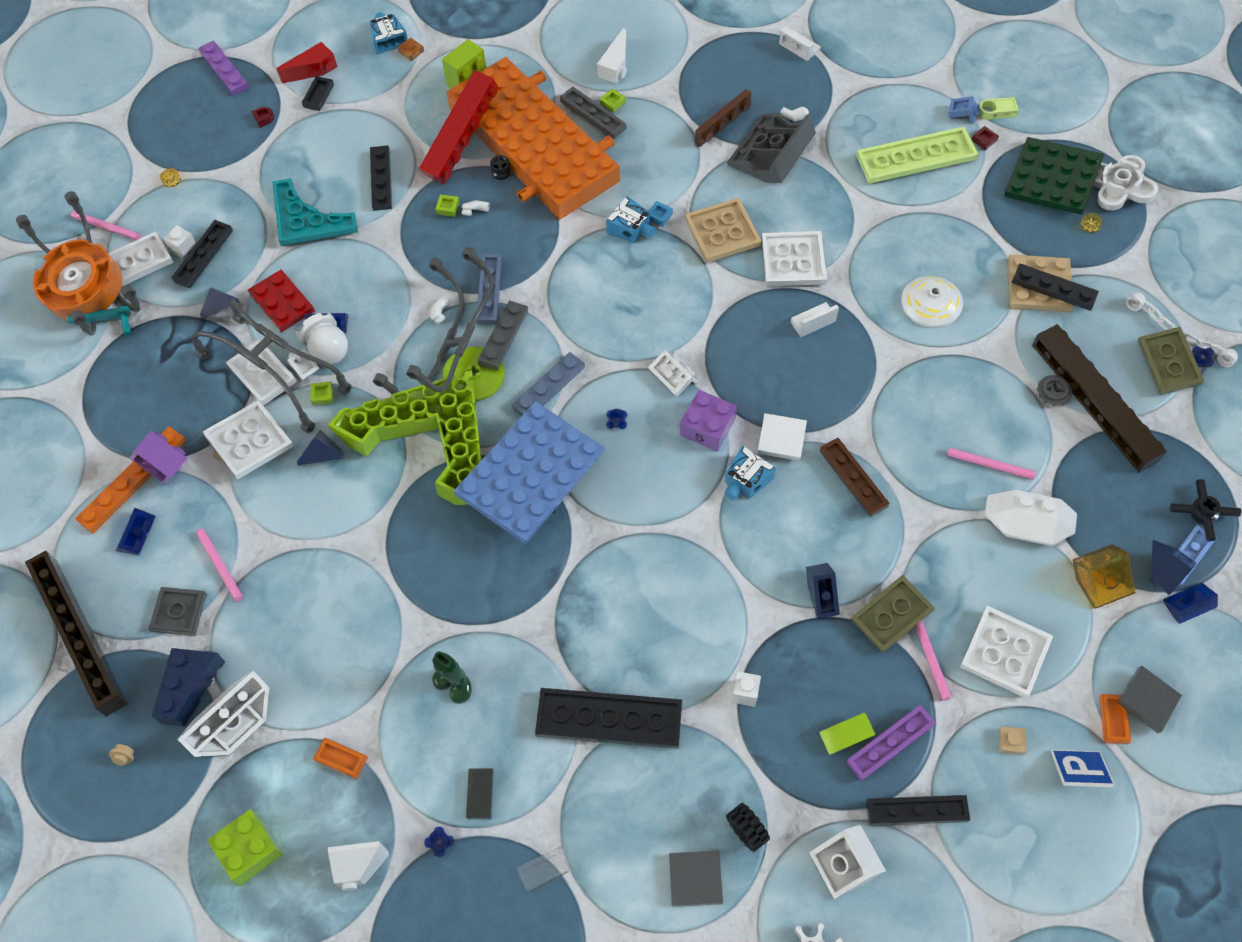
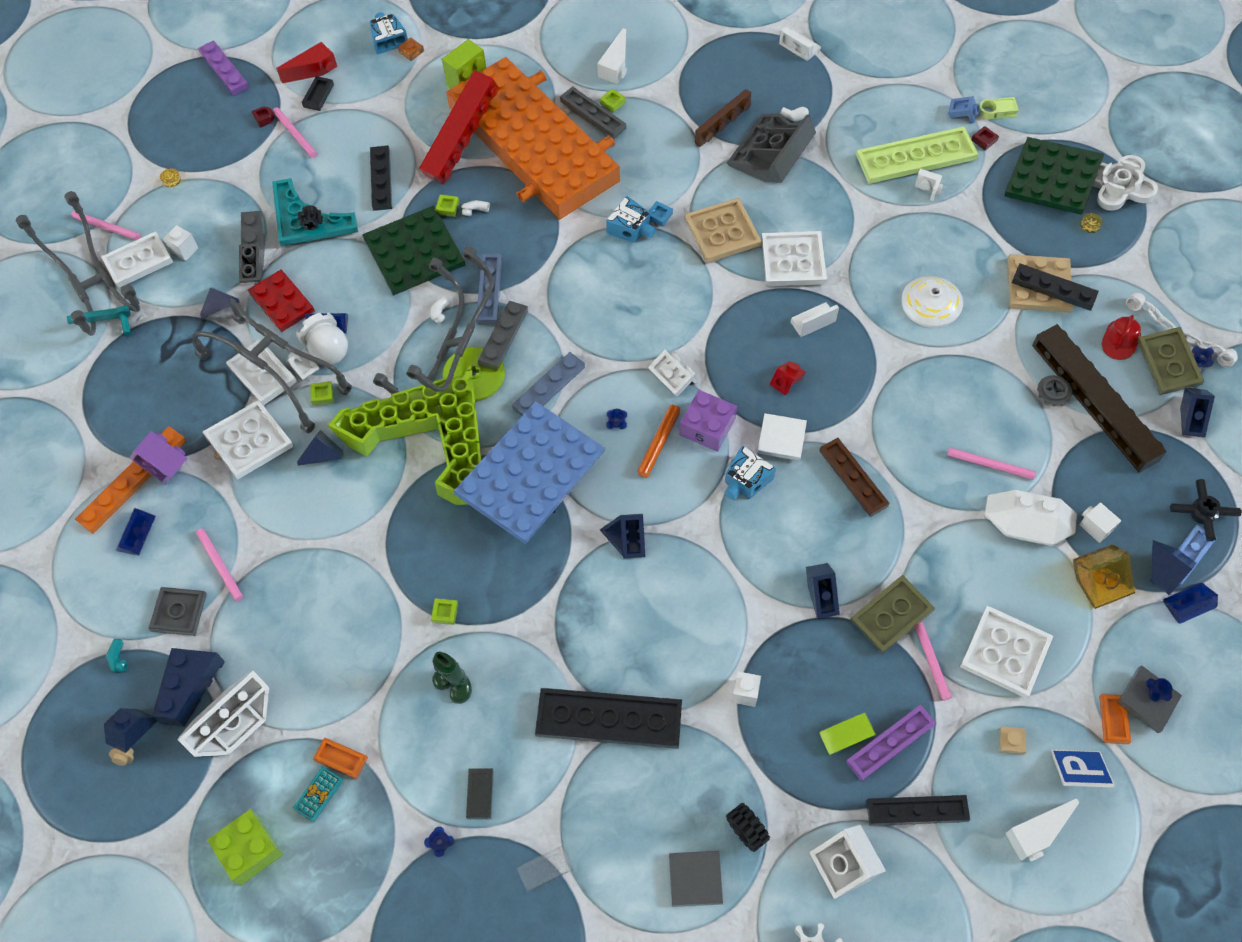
(76, 634): dark brown brick -> none
(77, 278): orange piece -> none
(115, 664): none -> teal arm
(127, 727): none -> dark blue slope
(202, 254): black plate -> none
(252, 247): none -> dark grey slope
(295, 133): none -> bright pink bar
(310, 217): none -> black gear
(318, 794): none -> teal tile
(355, 863): white slope -> none
(407, 247): none -> dark green plate
(444, 611): none -> lime plate
(500, 167): black wheel -> none
(626, 535): none -> dark blue slope
(658, 441): none -> orange axle
(786, 376): none -> red bracket
(930, 182): none -> white bracket
(1039, 832): none -> white slope
(1099, 522): none -> white brick
(1121, 338): none -> red piece
(1163, 685): none -> clear blue plate
(1196, 411): none -> dark blue slope

